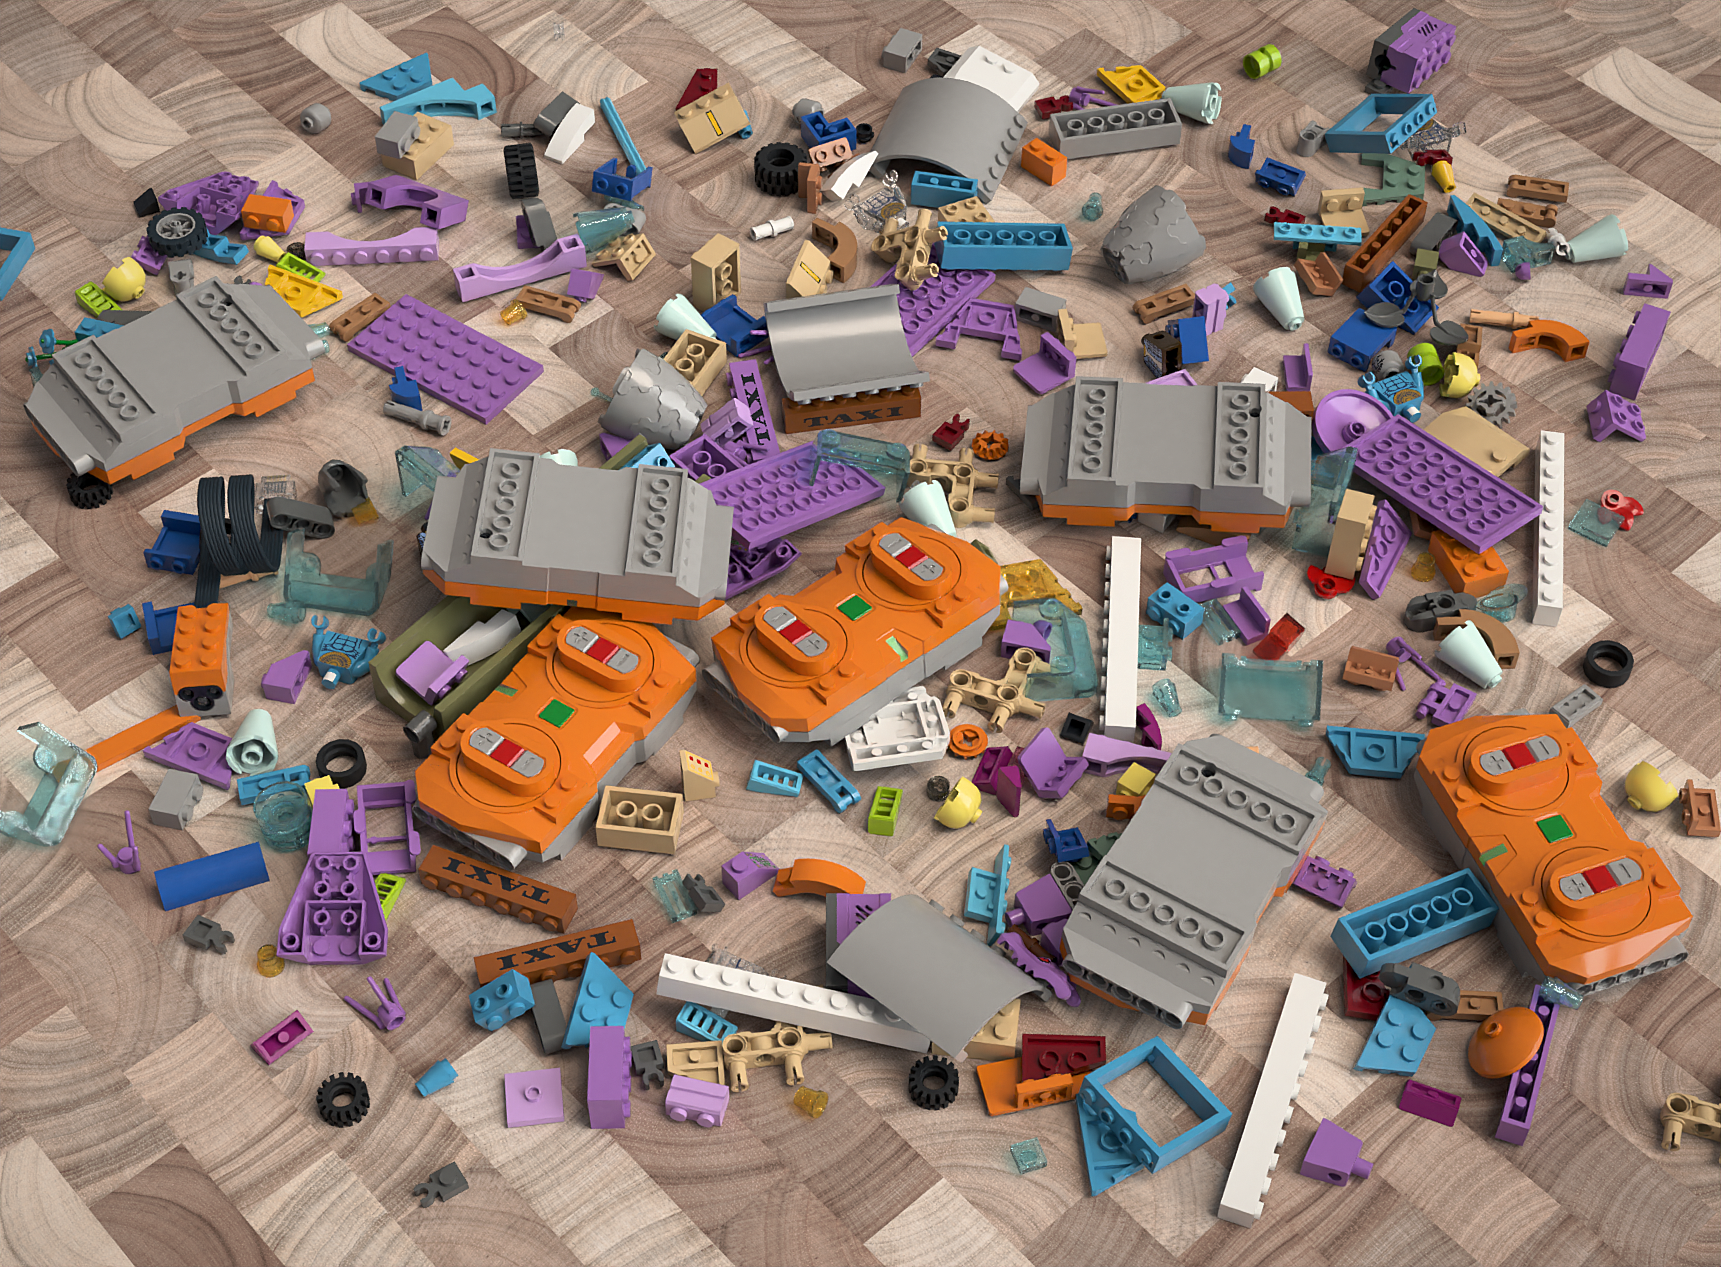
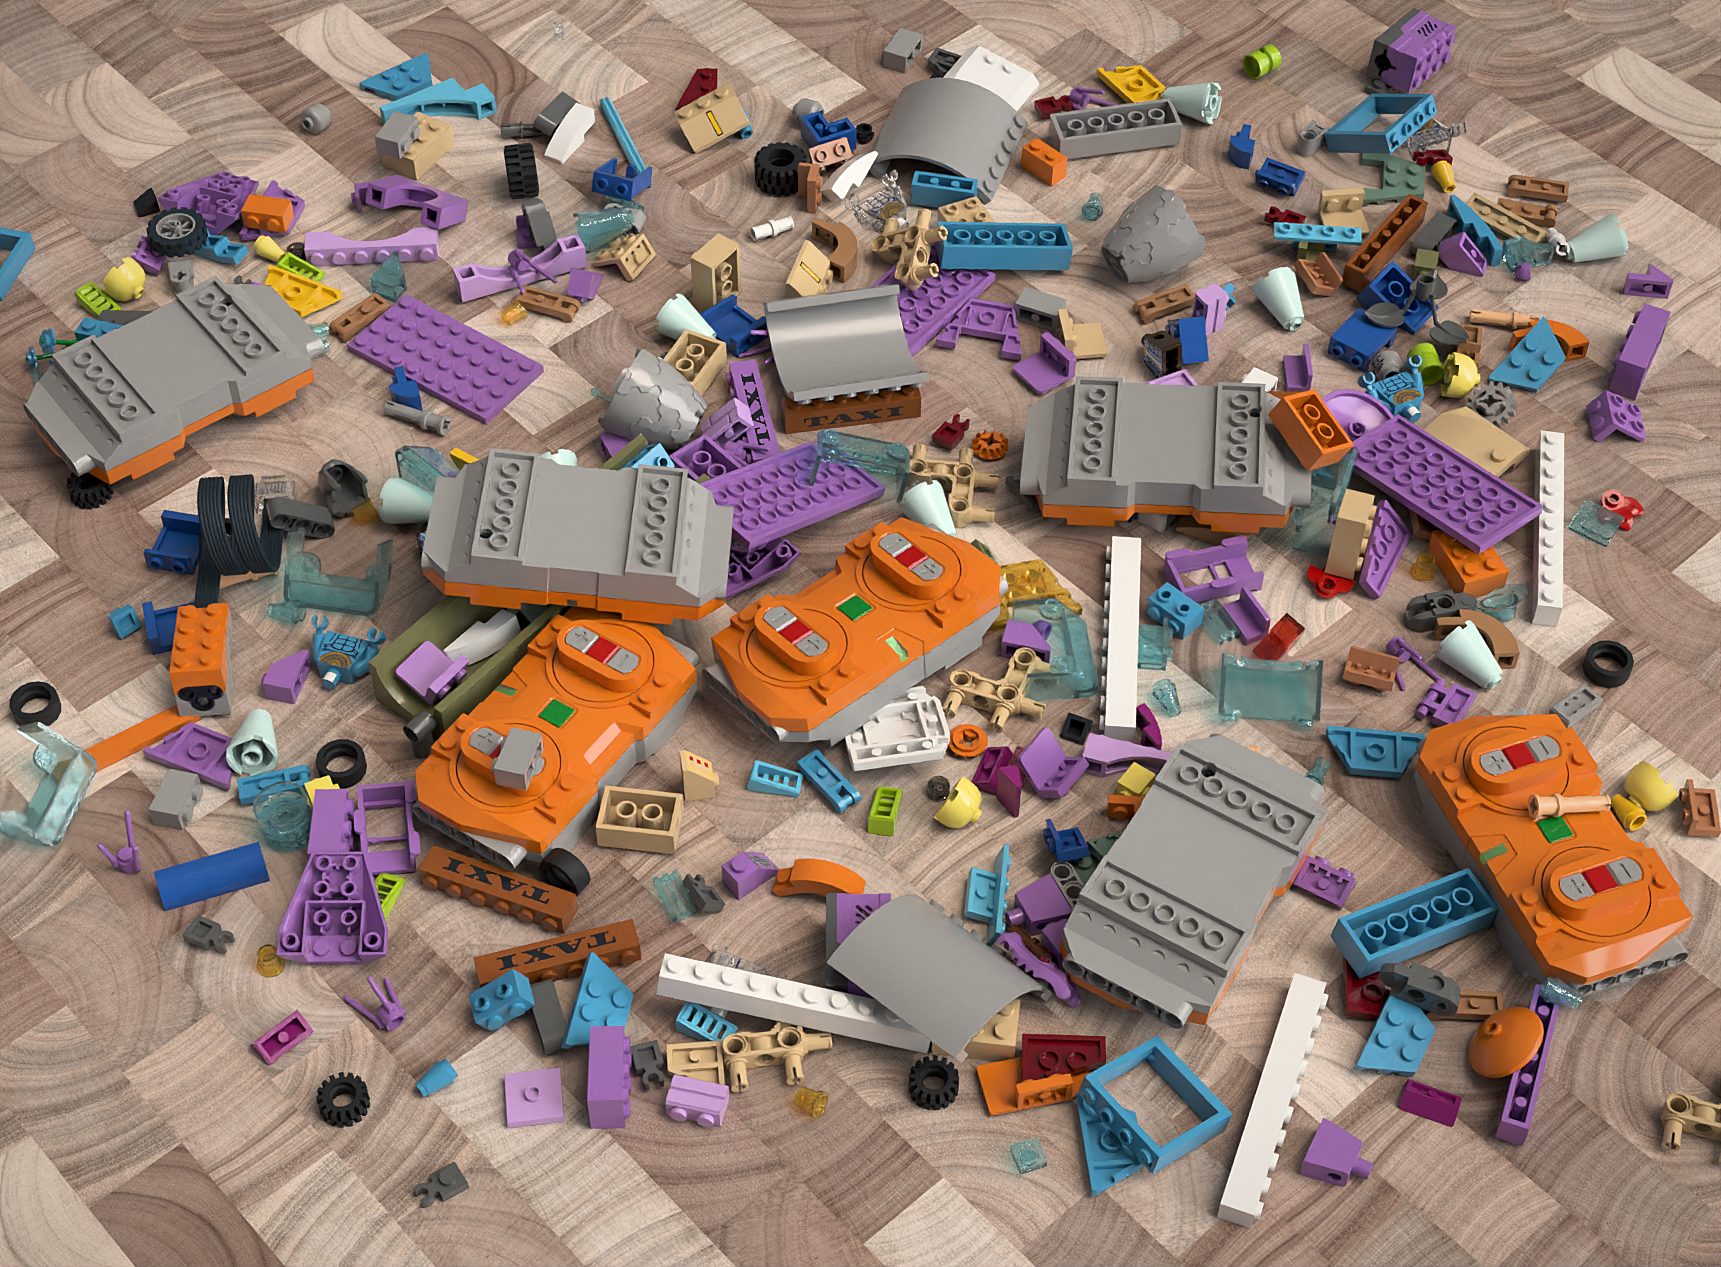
(33, 691): none -> black tyre
(389, 279): none -> clear light blue slope
(404, 502): none -> light aqua cone
(518, 758): none -> light grey brick
(521, 262): none -> medium lavender plant
(565, 871): none -> black tyre
(1310, 429): none -> orange brick
(1531, 360): none -> dark azure wing
(1558, 805): none -> light nougat pin
(1629, 813): none -> yellow cone

